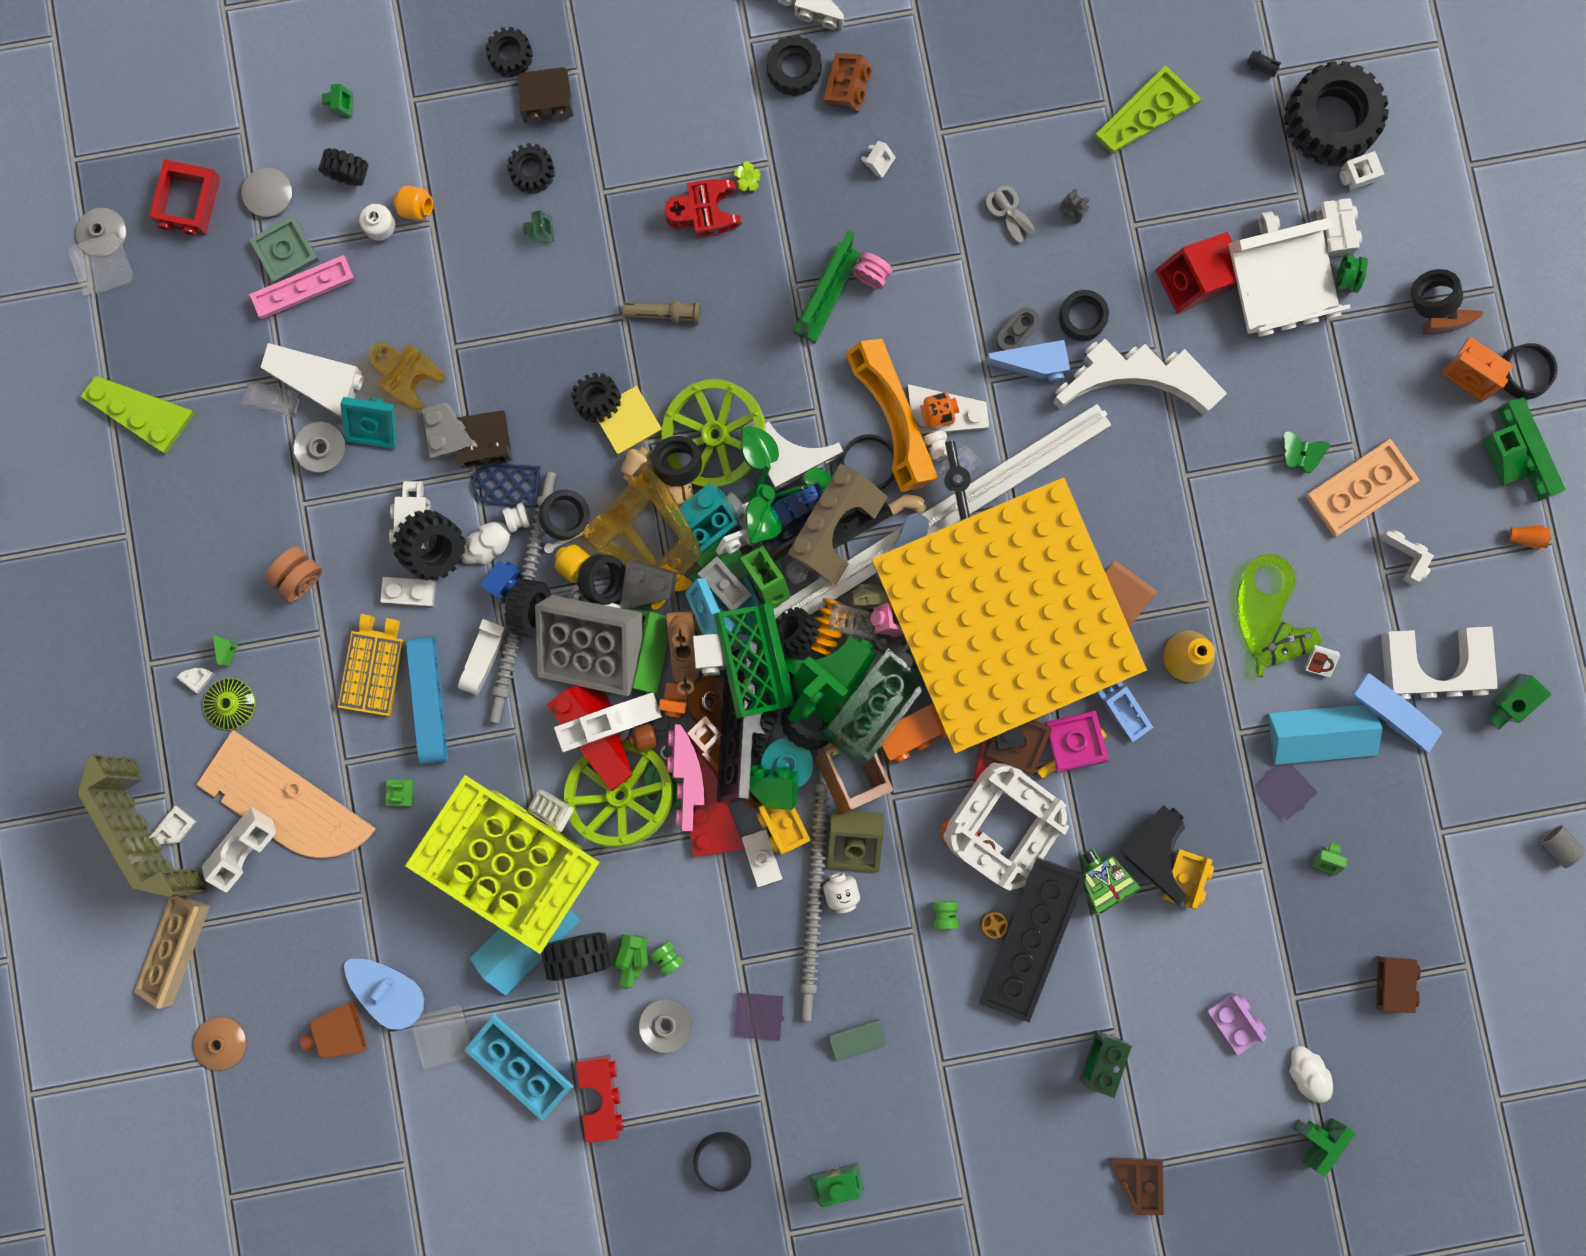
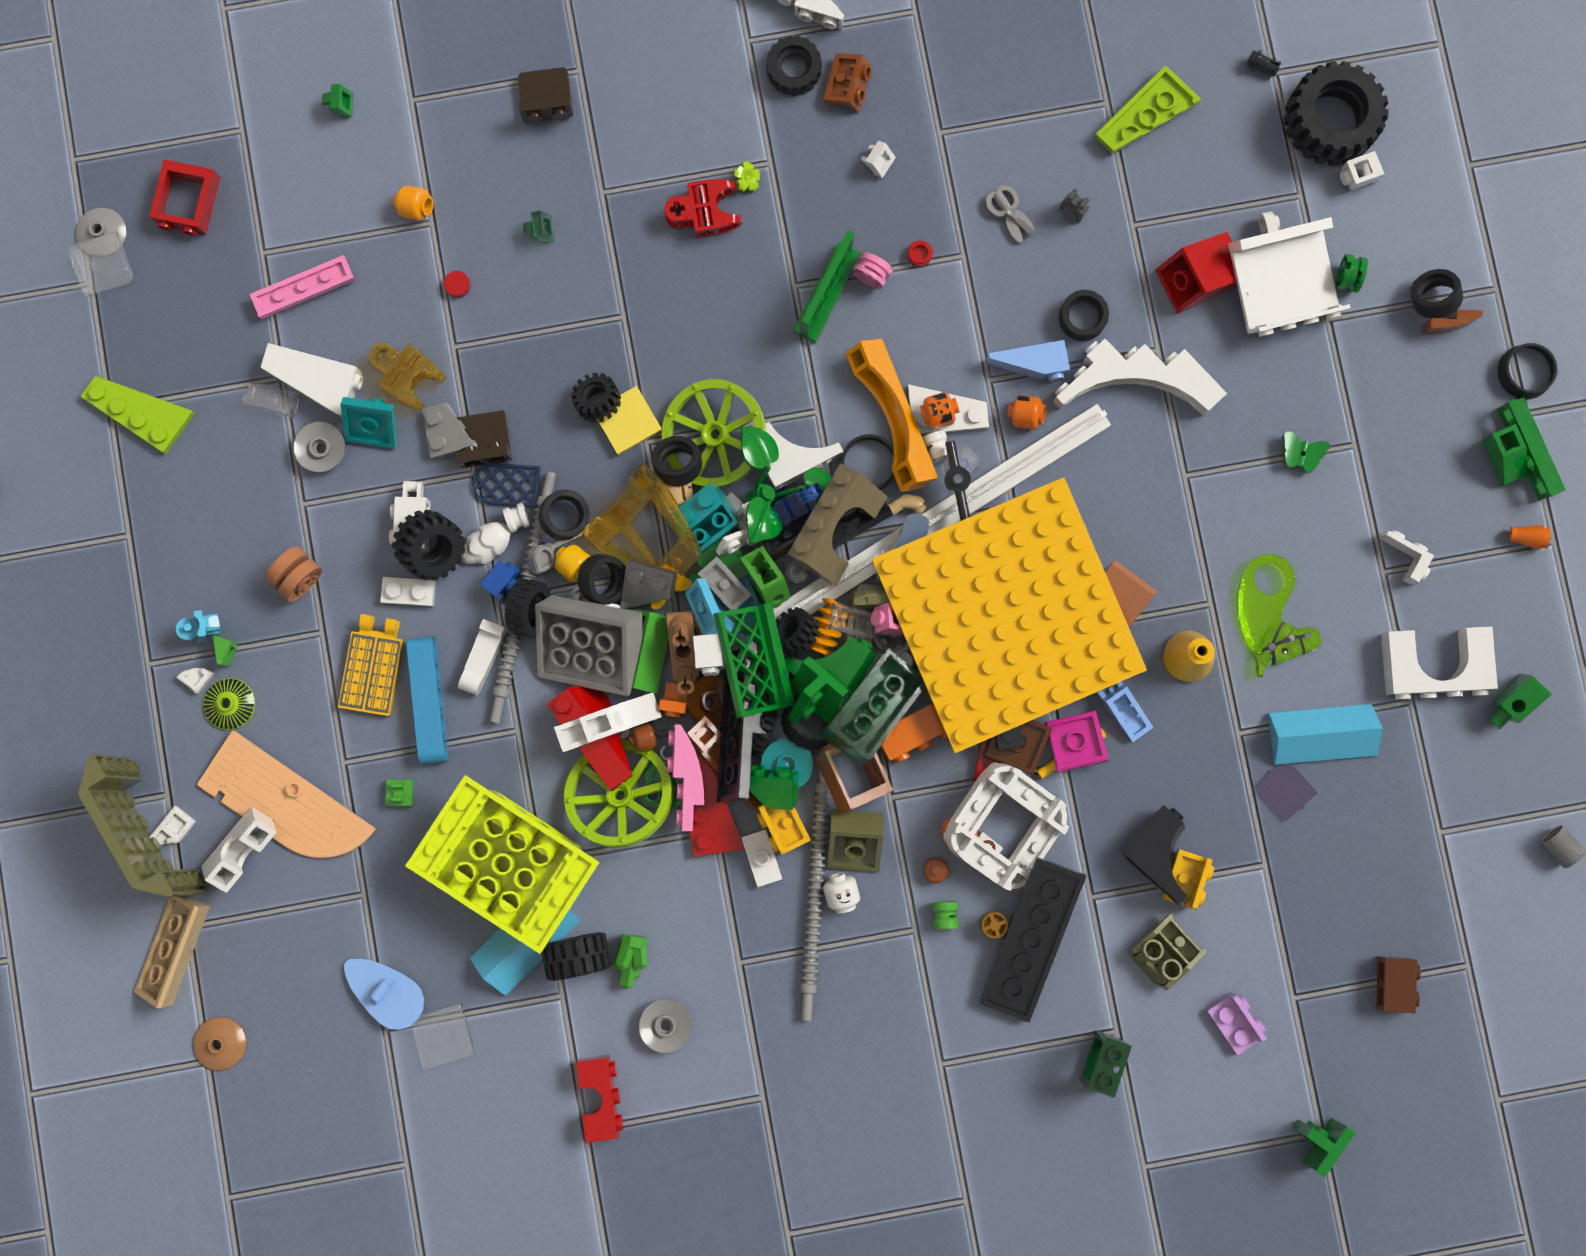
(199, 627): none -> medium azure hips
(267, 192): light grey dish -> none
(284, 249): sand green tile -> none
(336, 1033): dark orange torso -> none
(343, 167): black tyre -> none
(377, 222): white head -> none
(457, 284): none -> red tile
(505, 38): black tyre -> none
(518, 1067): medium azure slope -> none
(531, 153): black tyre -> none
(541, 558): none -> light grey tile
(550, 809): white slope -> none
(634, 460): tan head -> none
(666, 959): bright green wheel -> none
(674, 311): dark tan pin -> none
(728, 1137): black tyre -> none
(758, 1016): clear purple piece -> none
(837, 1185): green torso -> none
(857, 1039): sand green slope -> none
(919, 253): none -> red tile
(935, 870): none -> dark orange piece
(1016, 330): dark grey plate -> none
(1027, 412): none -> orange head
(1106, 882): torso -> none
(1142, 1182): reddish brown wing -> none
(1166, 953): none -> olive slope
(1311, 1075): white arm -> none
(1322, 661): tile -> none
(1330, 860): bright green tile -> none
(1343, 236): white brick -> none
(1362, 488): light nougat tile -> none
(1397, 712): light blue slope -> none
(1478, 370): orange bracket -> none

